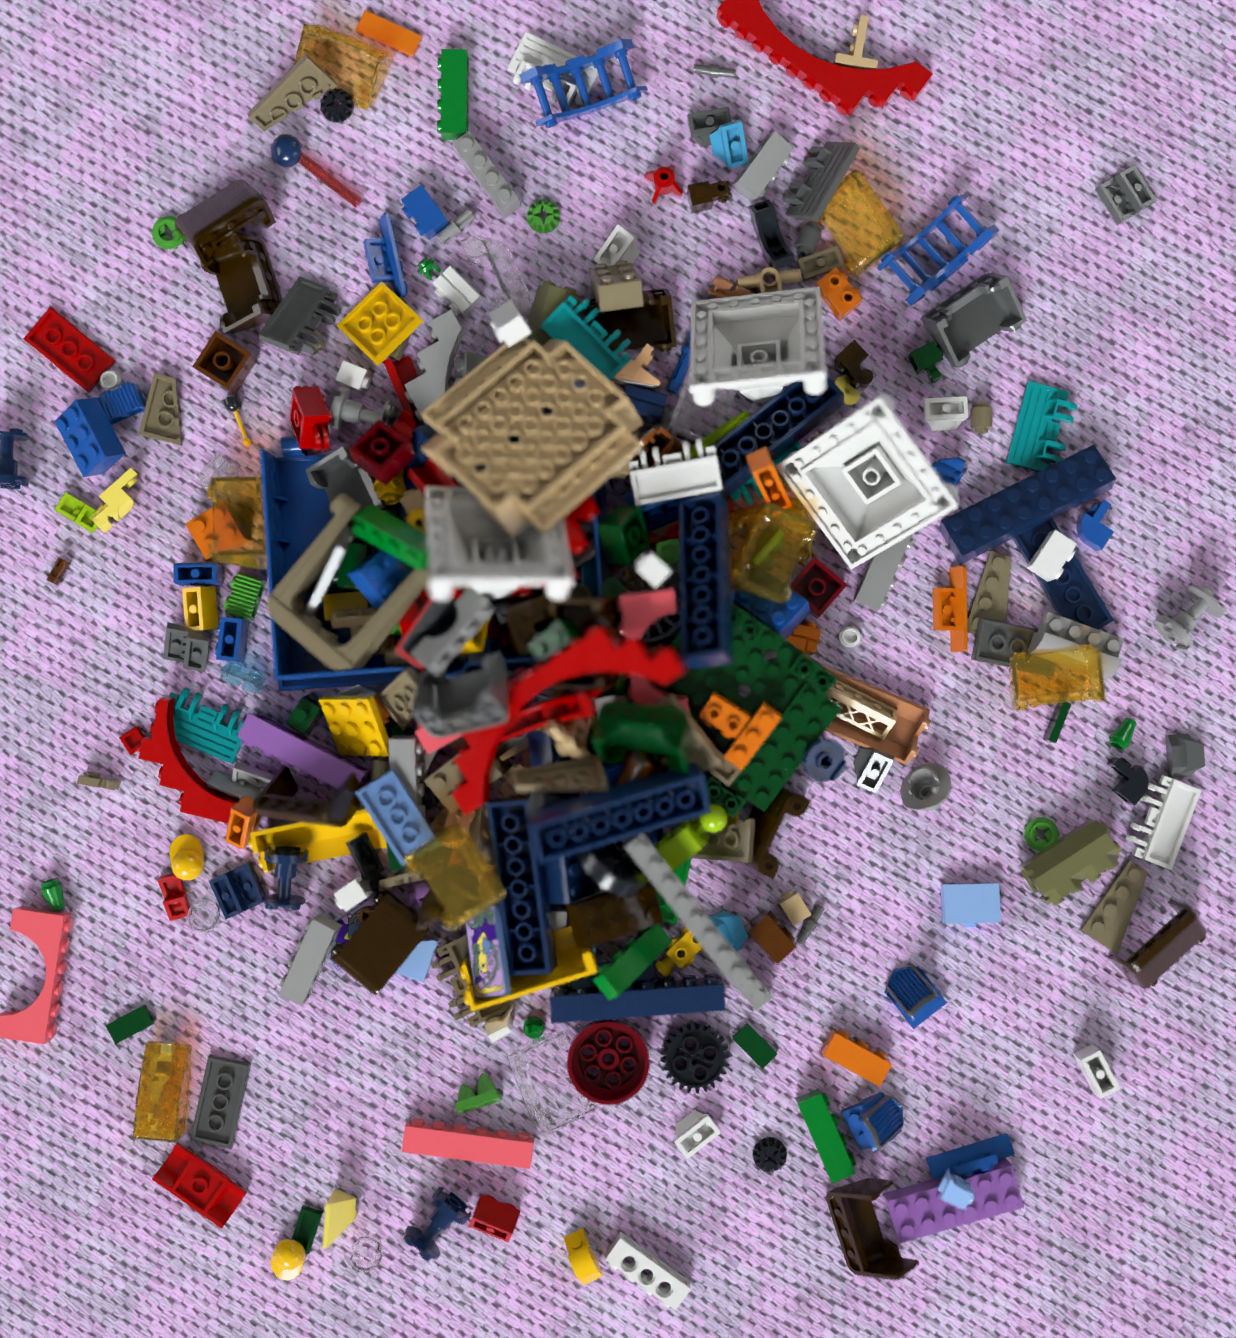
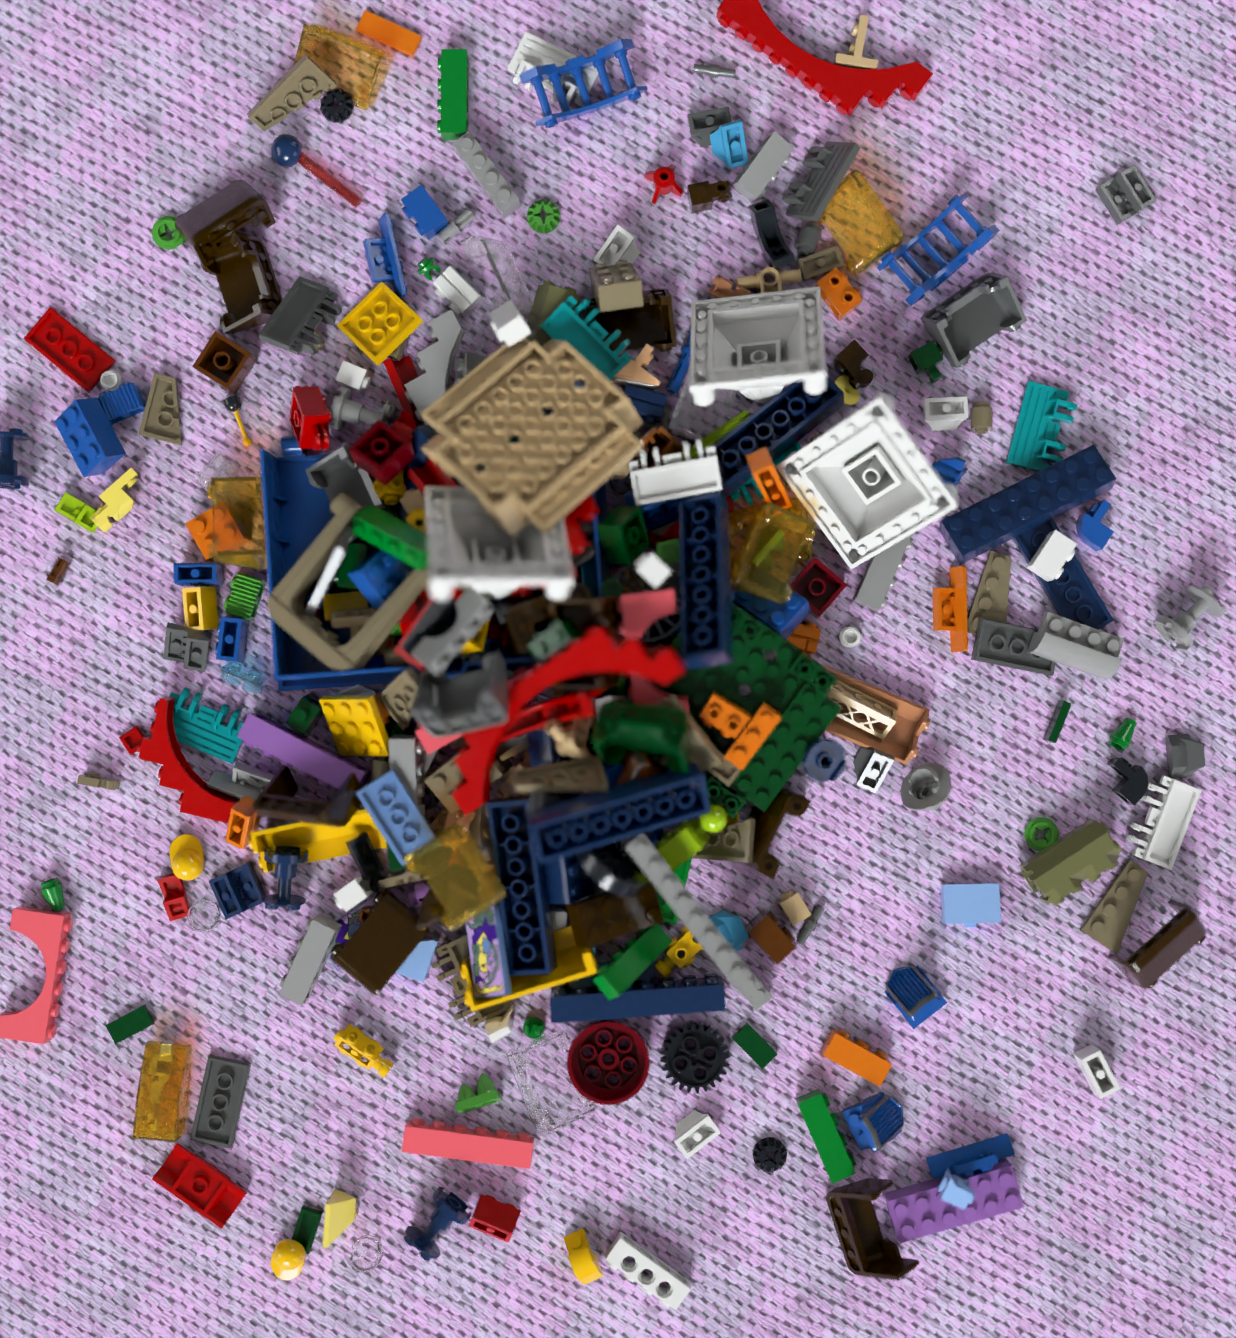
(362, 1046): none -> yellow brick
(1056, 677): clear yellow windscreen -> none

